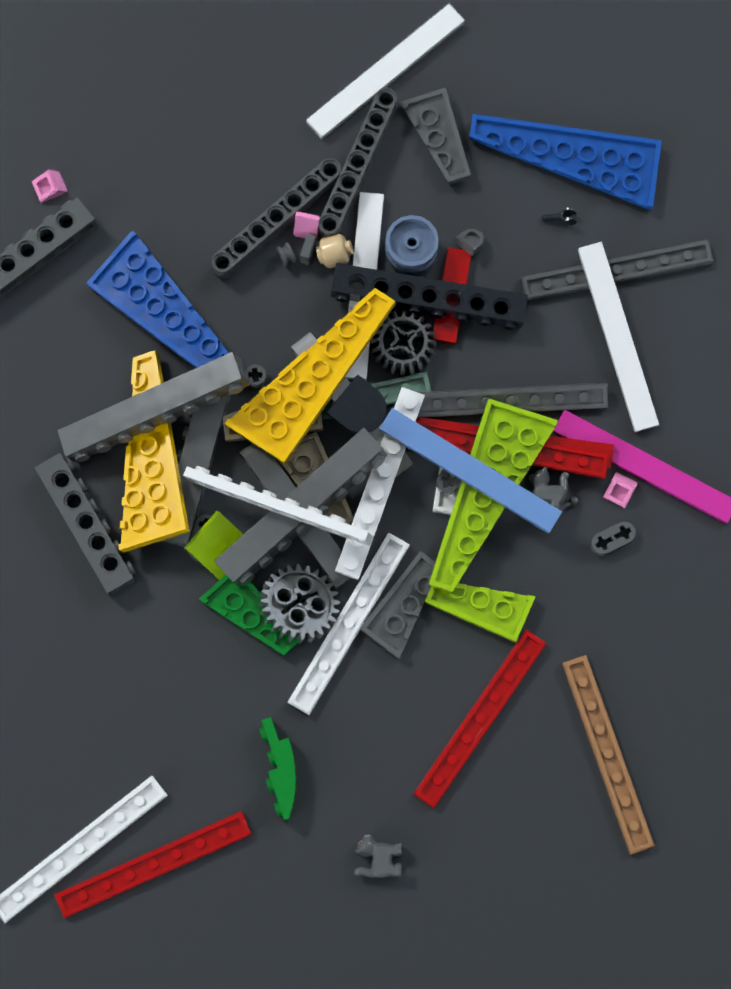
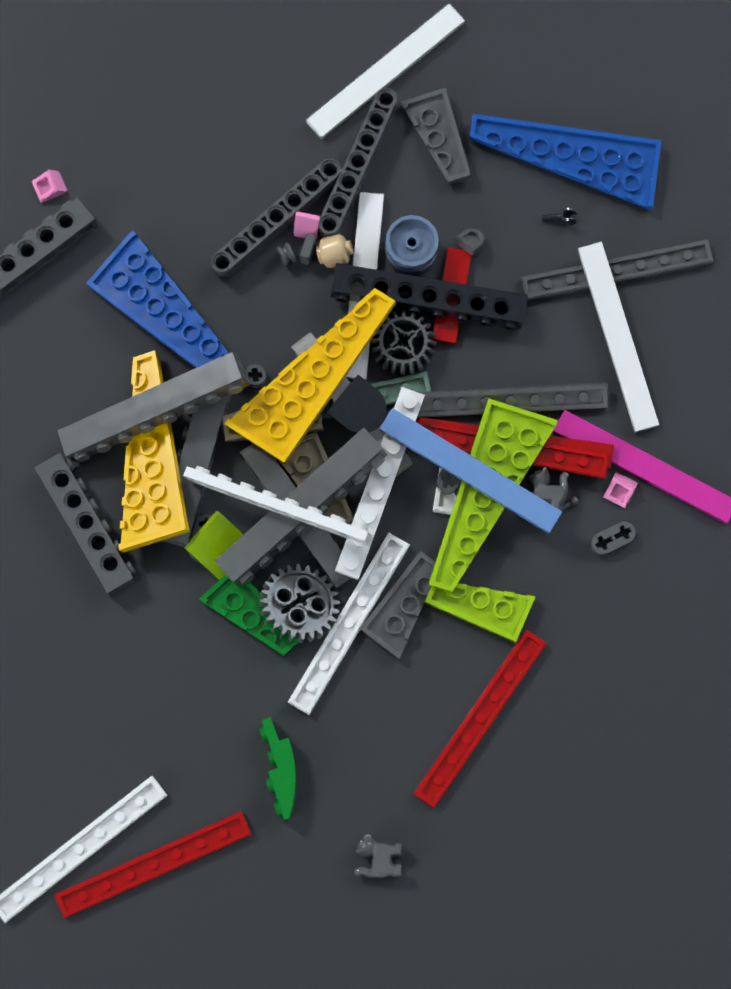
(608, 754): medium nougat tile -> none

